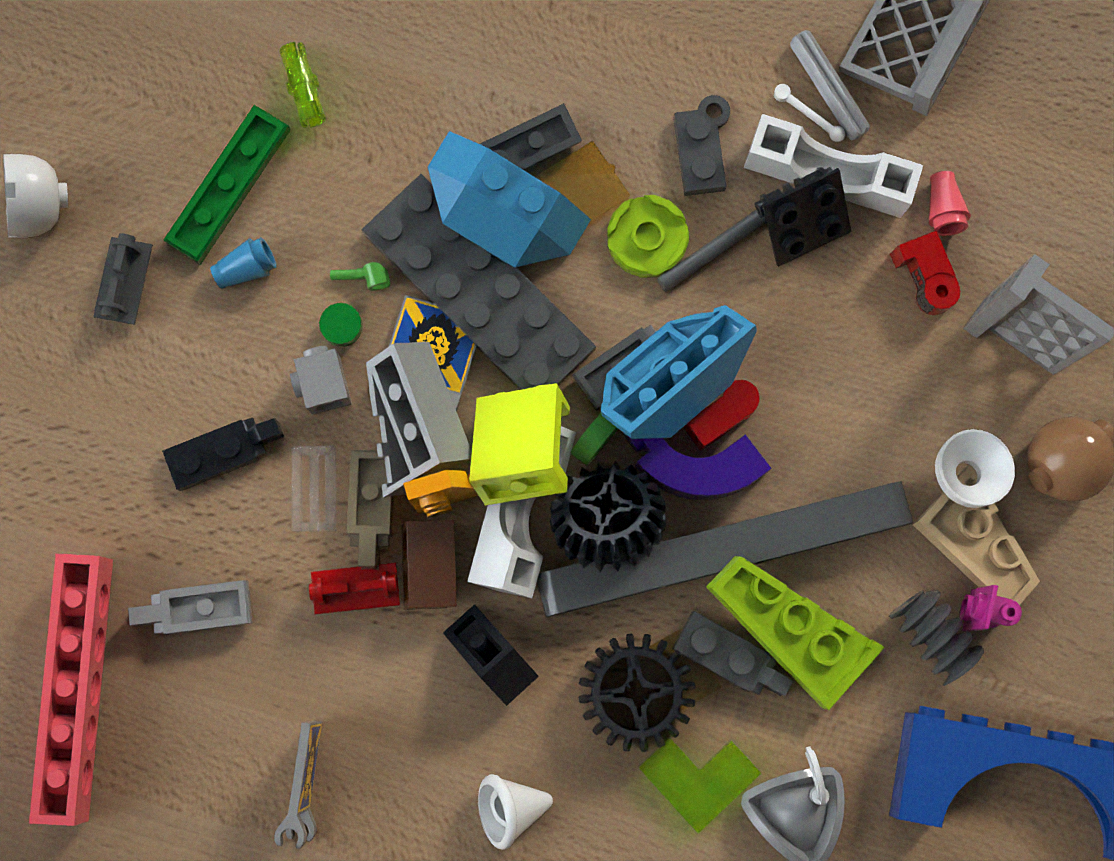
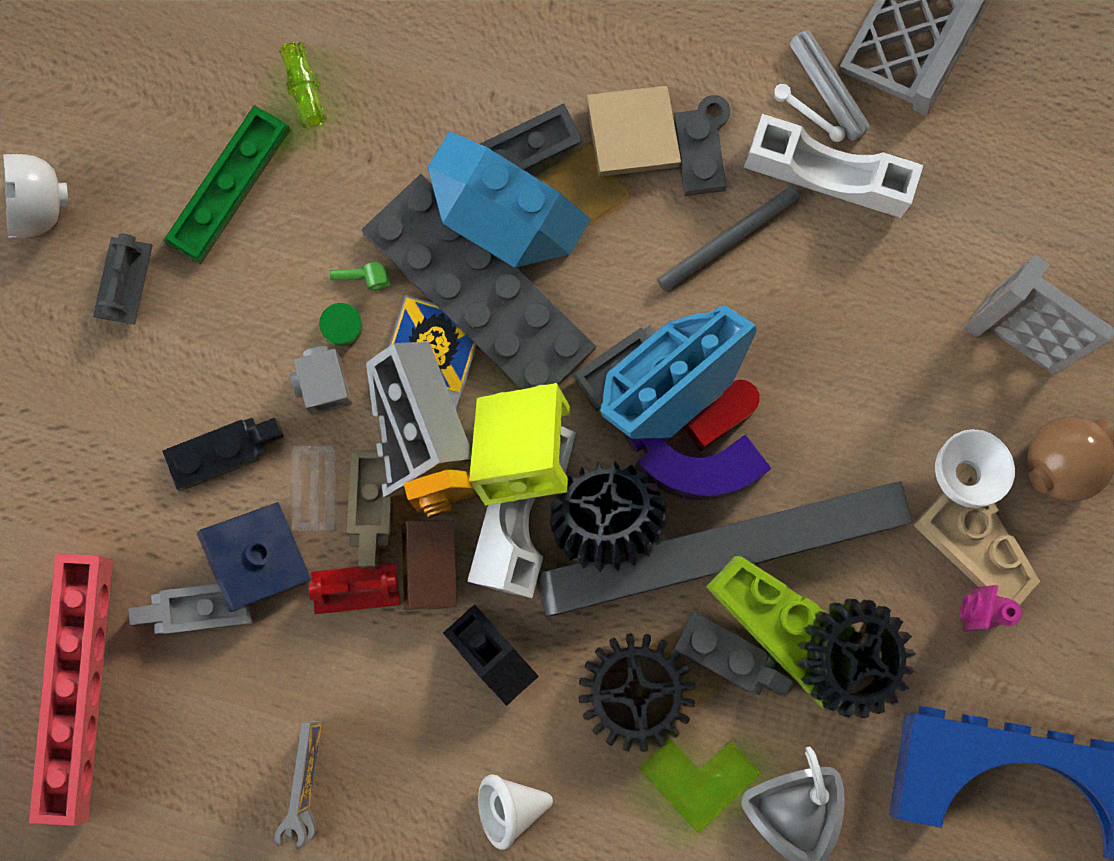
(245, 263): dark azure cone -> none
(253, 556): none -> dark blue plate
(593, 440): bright green beam -> none
(633, 131): none -> tan tile
(647, 236): lime tile -> none
(805, 215): black hinge -> none
(877, 632): none -> black gear
(930, 271): red leg -> none
(938, 634): dark grey piece -> none
(947, 207): coral cone -> none

